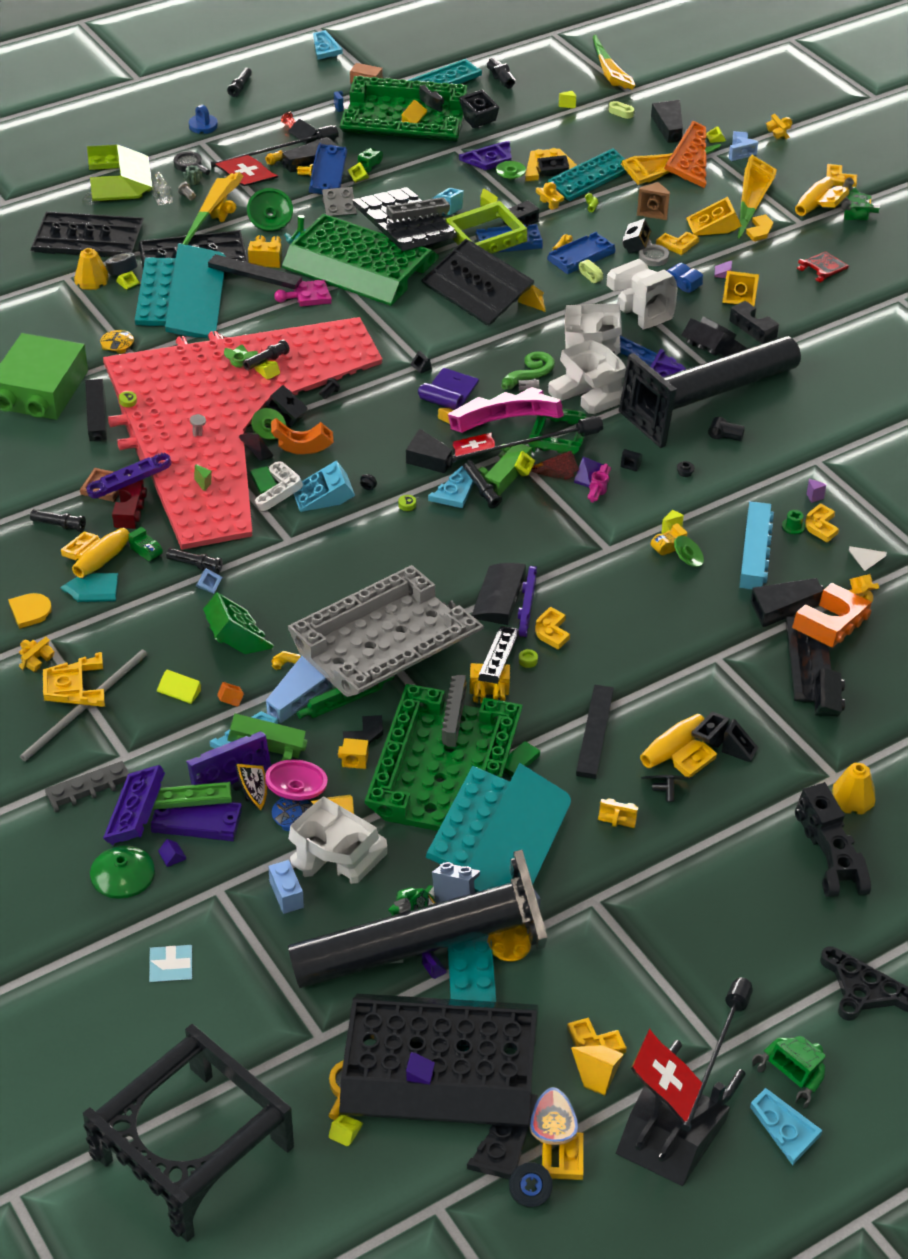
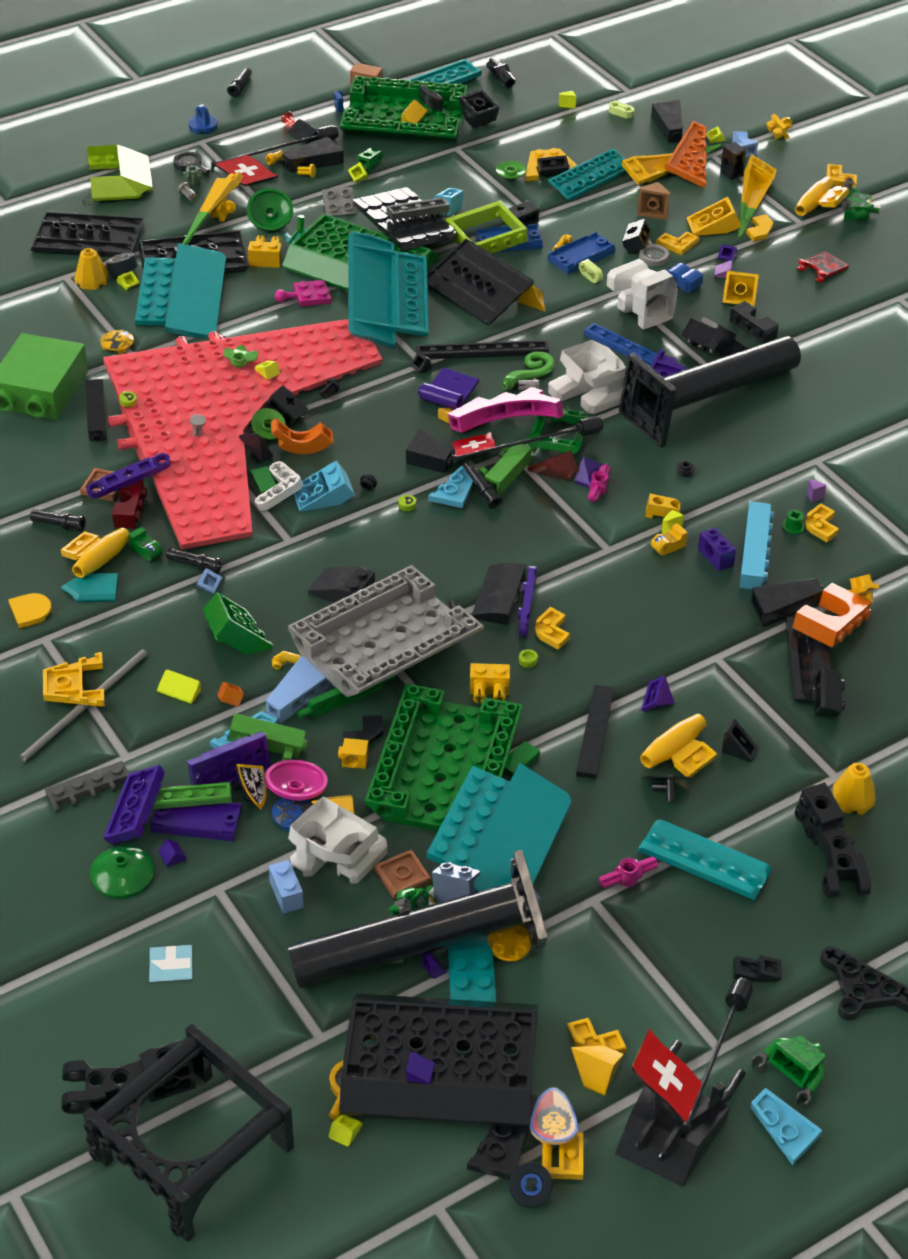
(32, 650): yellow hips -> none
(110, 1079): none -> black brick
(161, 190): clear brick -> none
(202, 477): bright green slope -> none
(255, 271): black tile -> none
(272, 352): black pin -> none
(326, 45): medium azure wing -> none
(327, 168): blue piece -> none
(341, 582): none -> black slope
(385, 290): none -> teal slope
(402, 873): none -> nougat tile
(454, 710): dark grey gear -> none
(483, 349): none -> black tile
(487, 198): neon yellow slope -> none
(488, 156): dark purple wing -> none
(498, 655): tile -> none
(524, 464): neon yellow slope -> none
(550, 195): yellow hips -> none
(591, 201): lime arm -> none
(593, 323): white piece -> none
(611, 70): yellow plate -> none
(618, 813): yellow hips -> none
(628, 872): none -> dark pink axle
(631, 460): black brick -> none
(657, 695): none -> dark purple slope
(661, 505): none -> yellow leg
(688, 551): bright green dish -> none
(706, 859): none -> teal plate
(712, 729): black slope -> none
(717, 549): none -> dark purple brick
(721, 428): black piece -> none
(727, 253): none -> dark purple slope
(733, 160): none -> black brick
(760, 970): none -> black slope
(866, 557): white slope -> none

